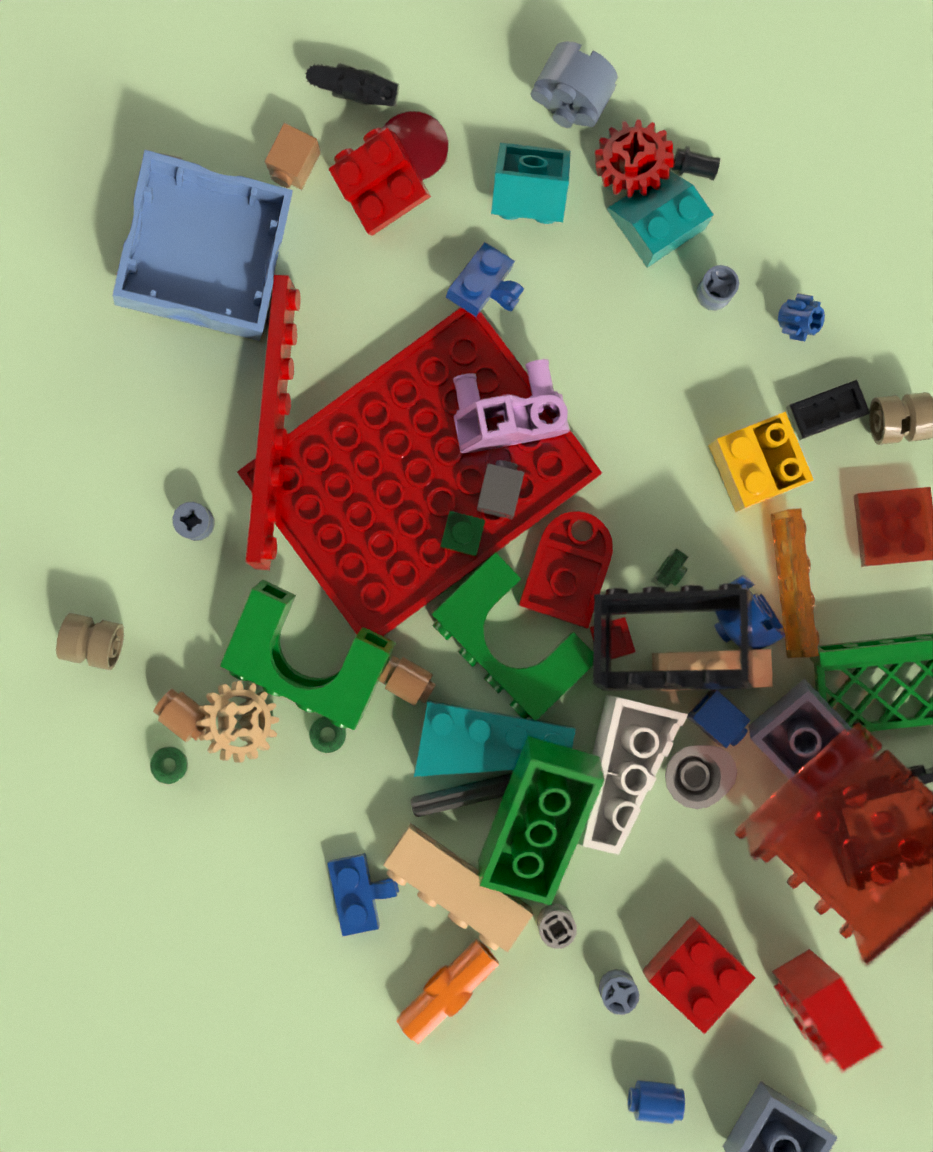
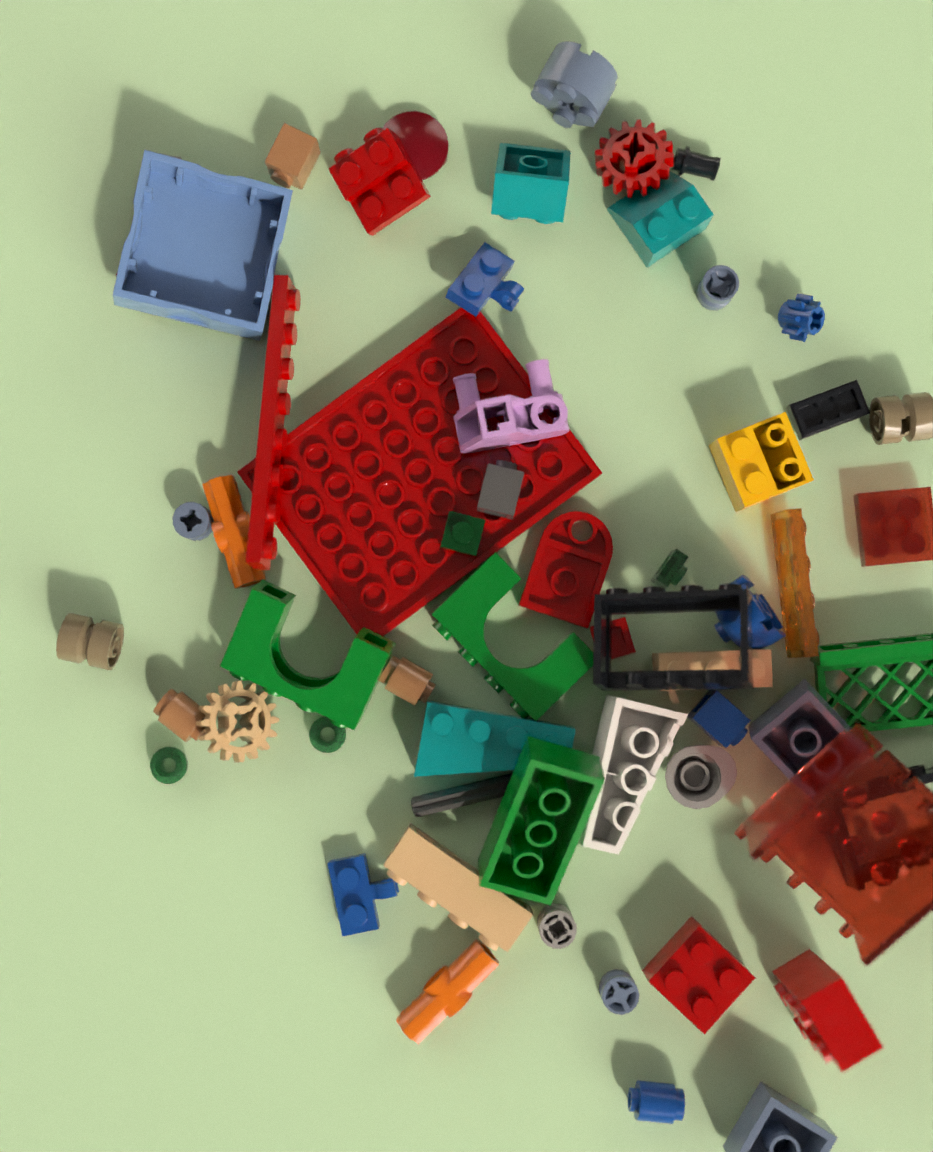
(231, 529): none -> orange piece
(354, 84): black hinge -> none

